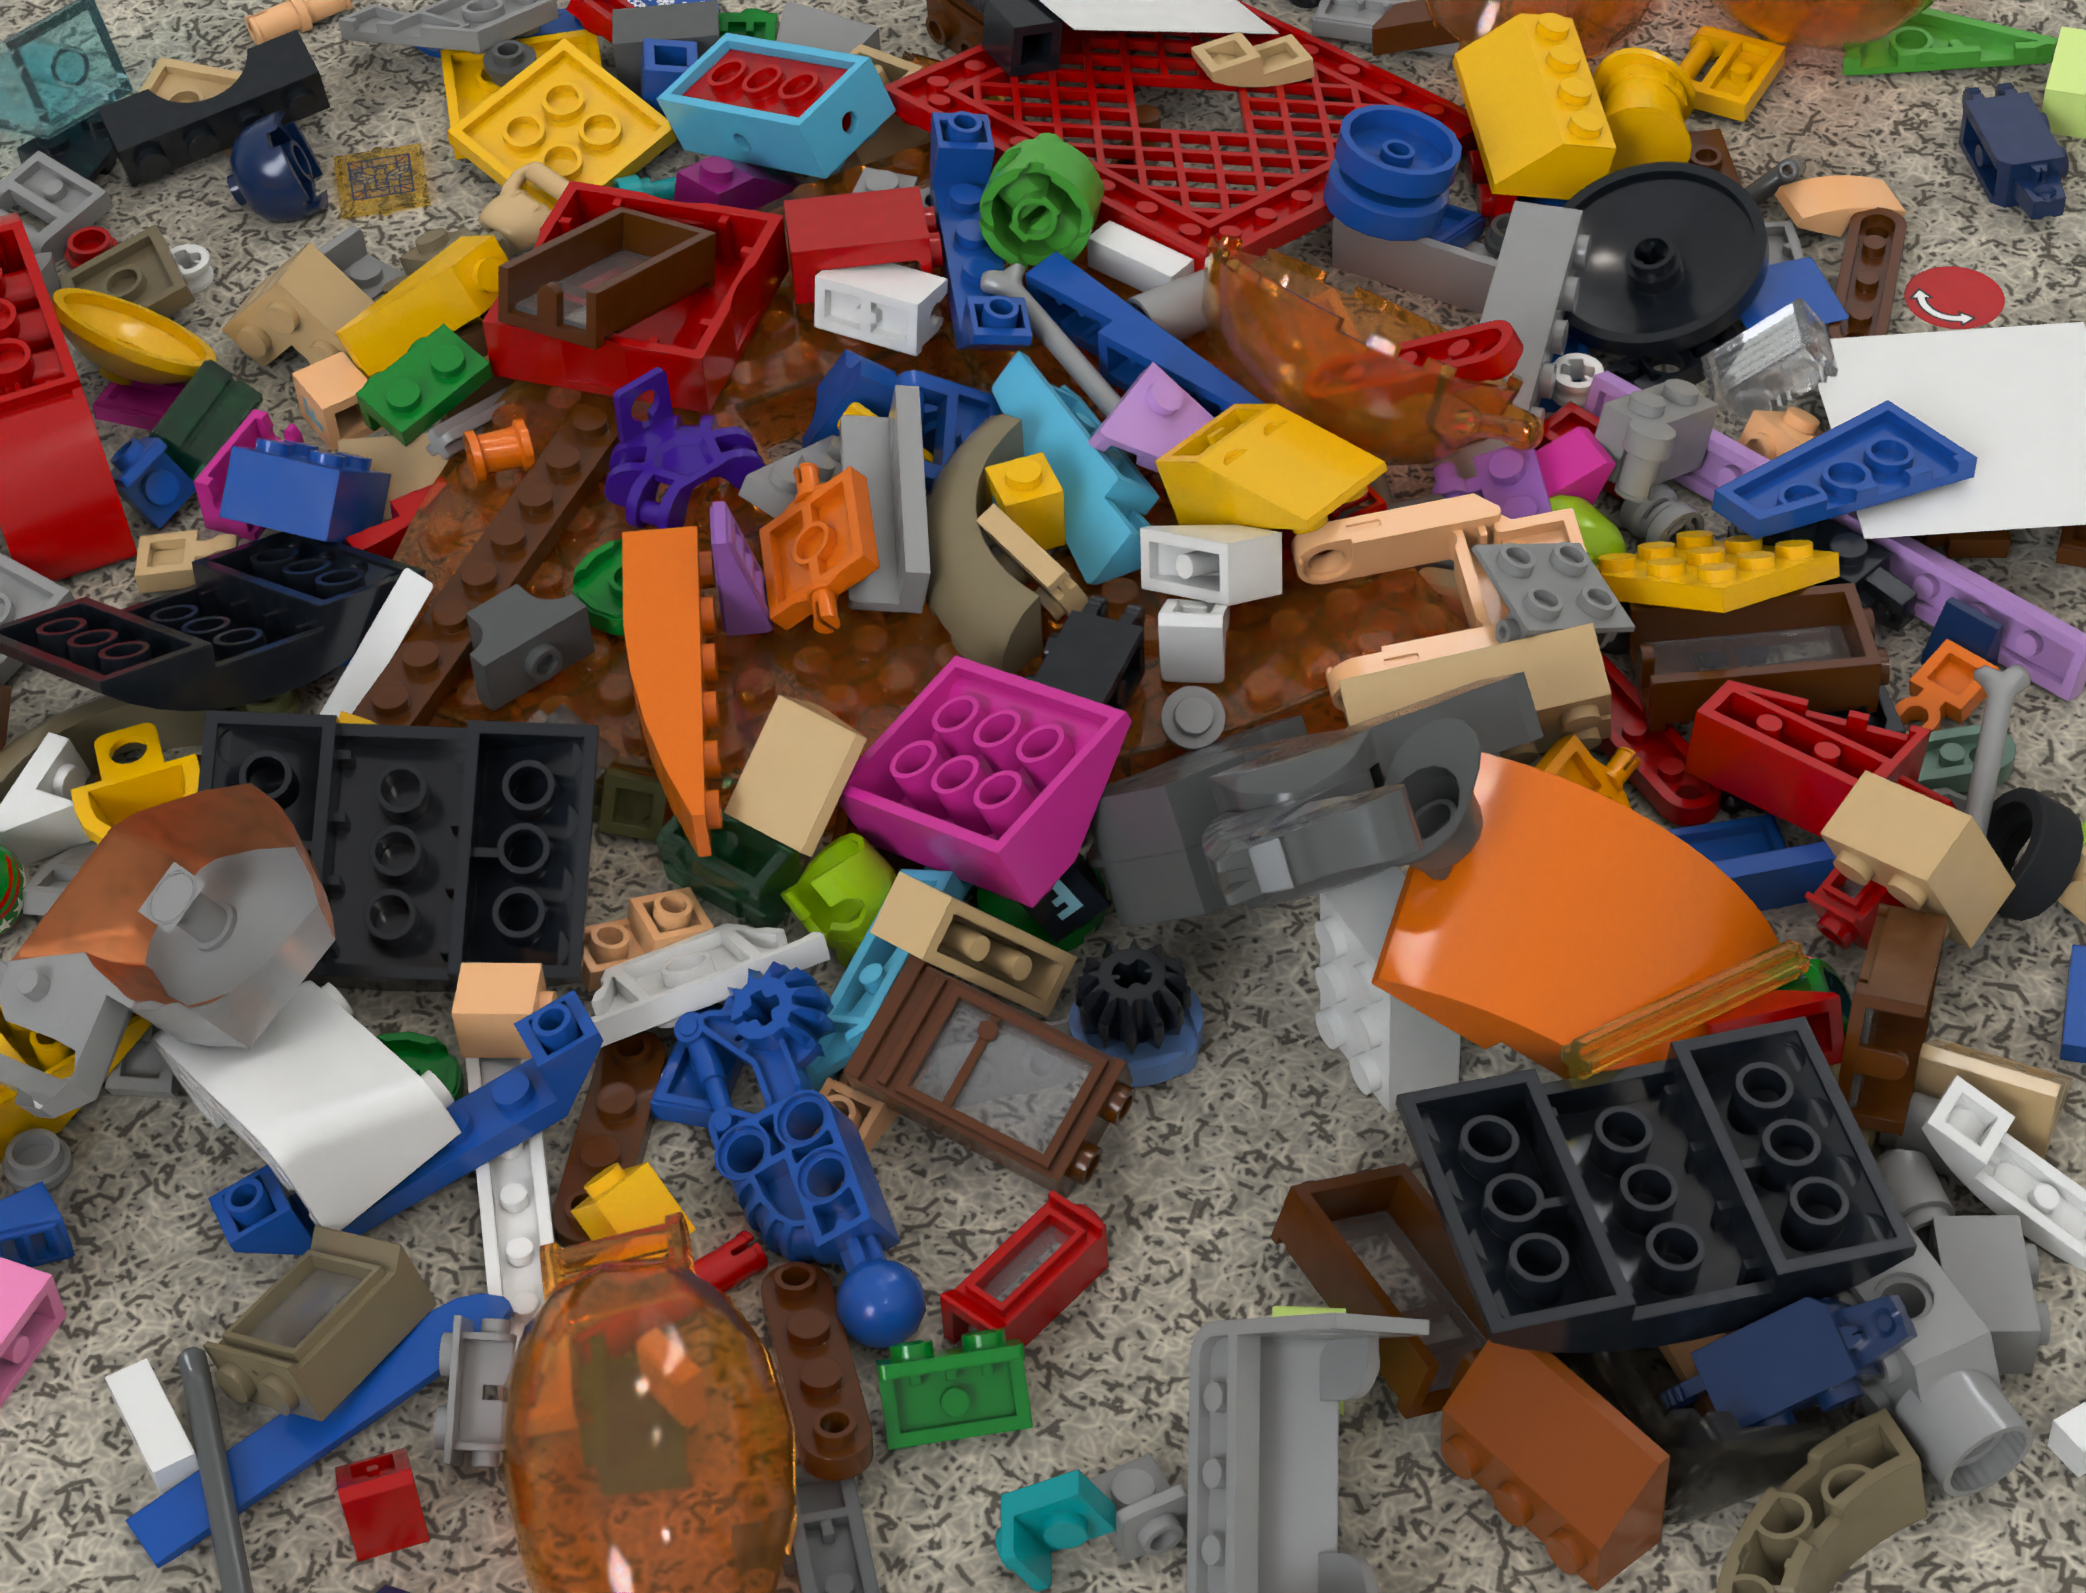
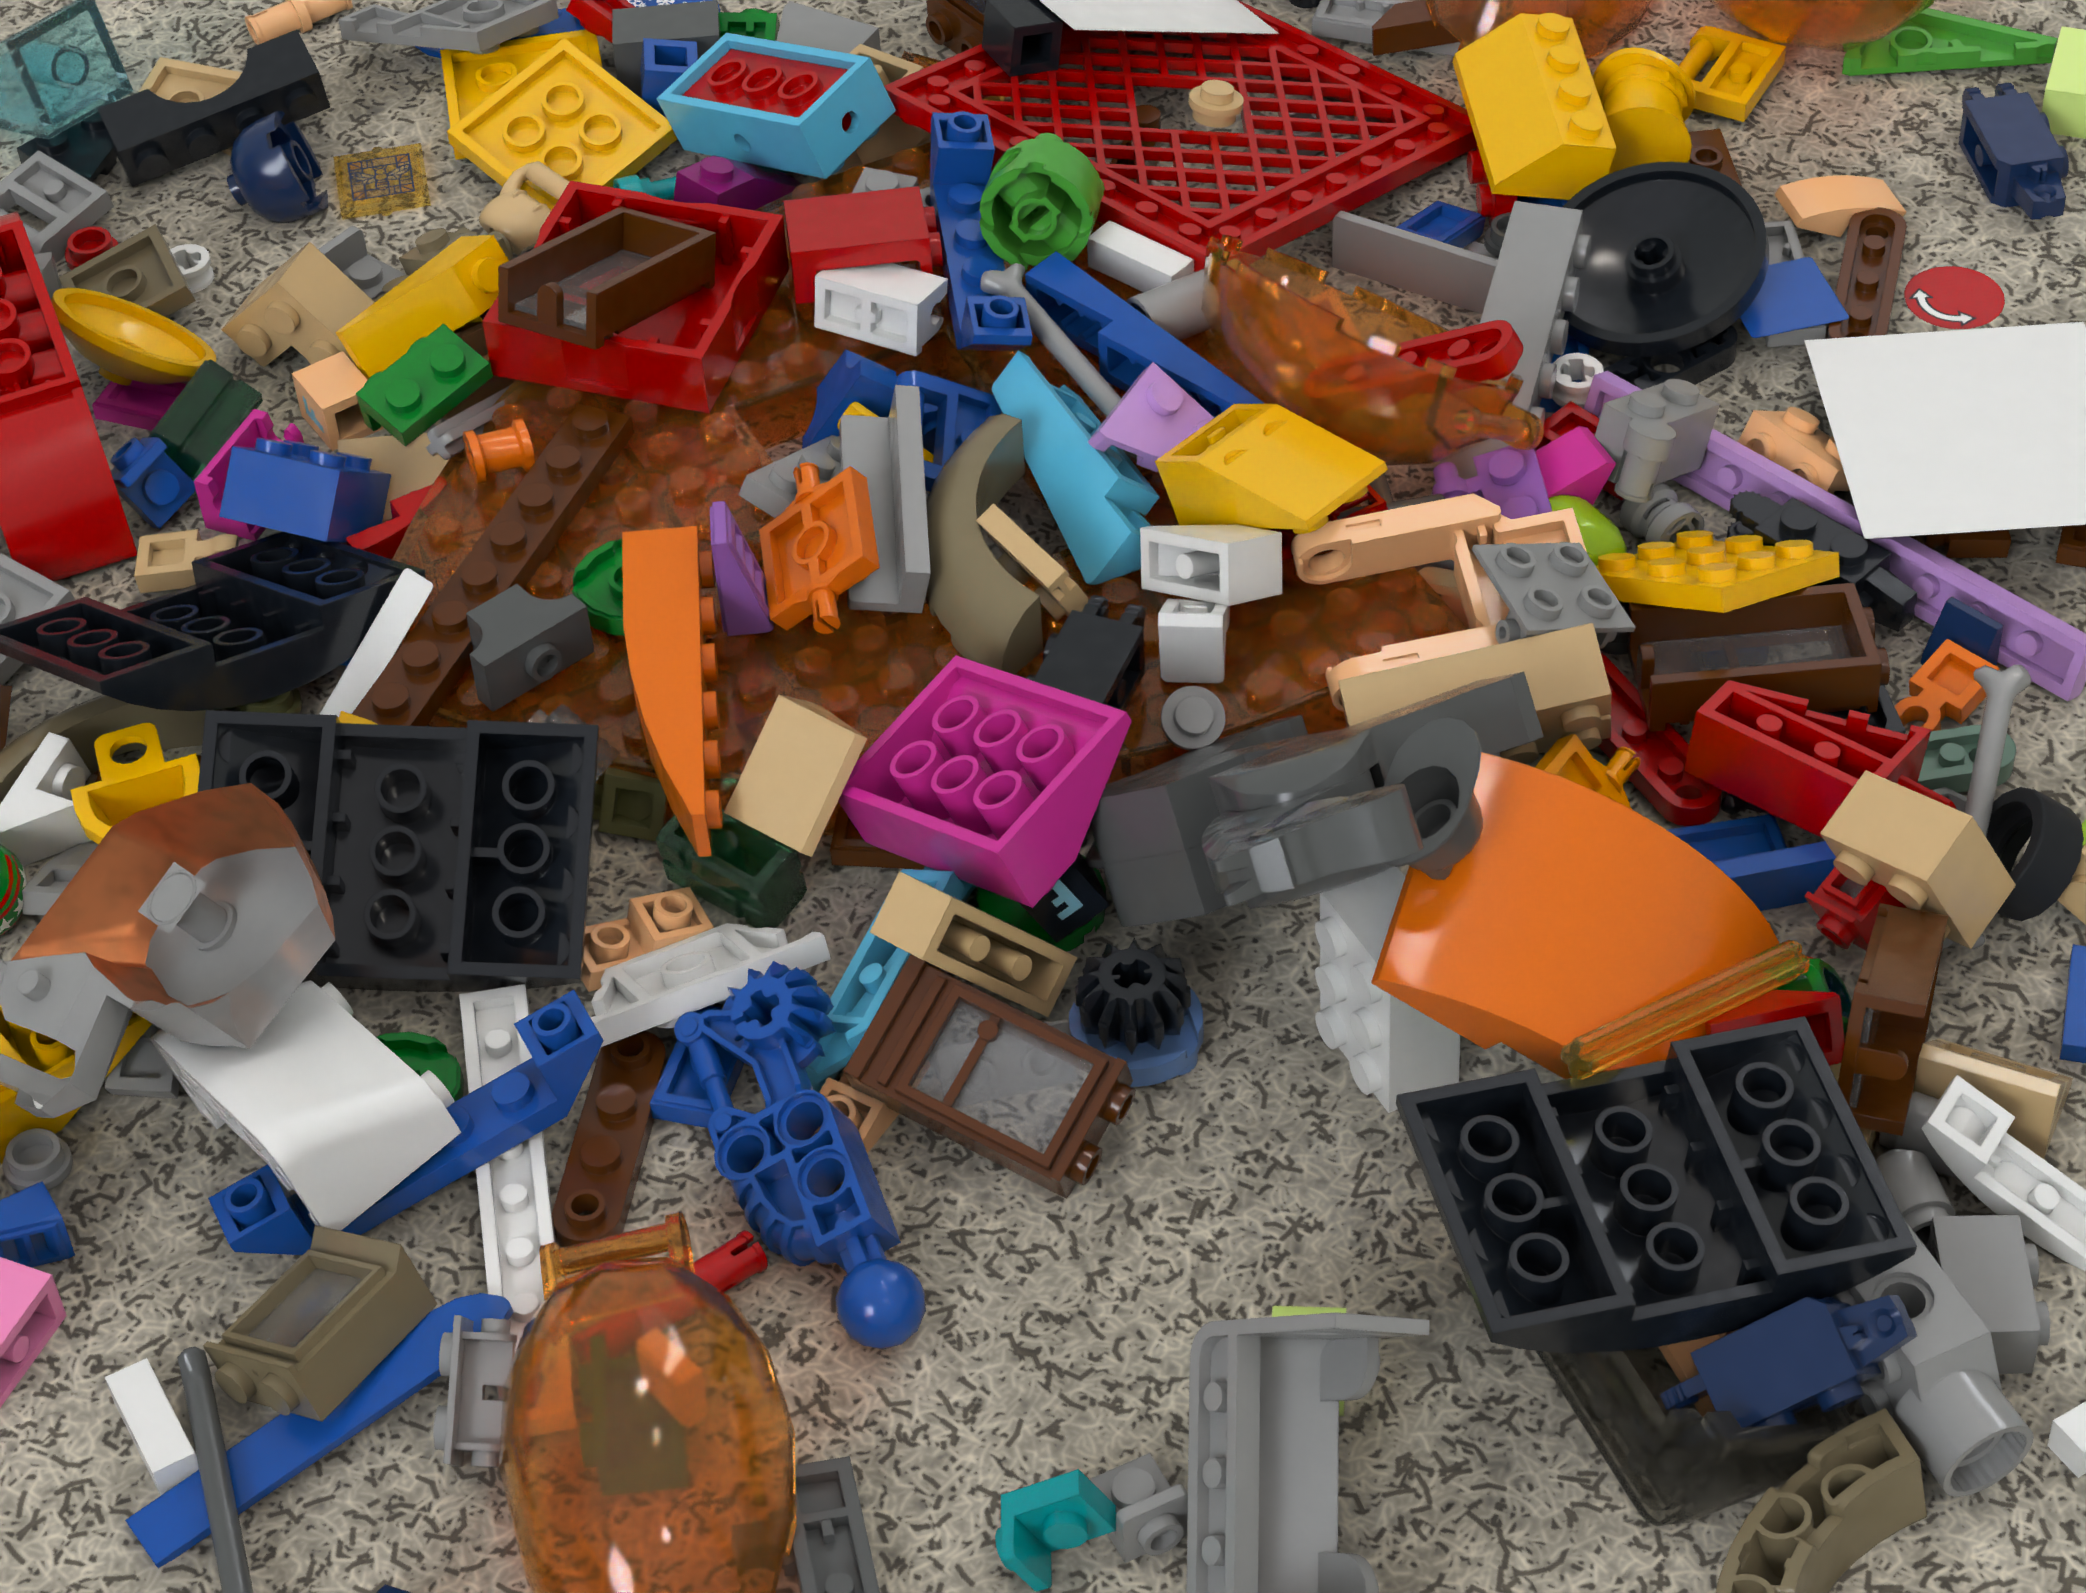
(381, 1504): red slope -> none
(491, 1001): light nougat brick -> none
(507, 60): dark grey plate -> none
(625, 1202): yellow brick -> none
(671, 455): dark purple piece -> none
(817, 1372): reddish brown plate -> none
(842, 893): lime helmet -> none
(953, 1391): green bracket -> none
(1029, 497): yellow brick -> none
(1030, 1274): red window -> none
(1215, 103): none -> tan plate
(1239, 64): tan slope -> none
(1383, 1251): reddish brown door -> none
(1392, 172): blue wheel -> none
(1557, 1460): dark orange slope -> none
(1770, 363): clear brick -> none
(1779, 175): dark grey piece -> none
(1844, 470): blue wing -> none

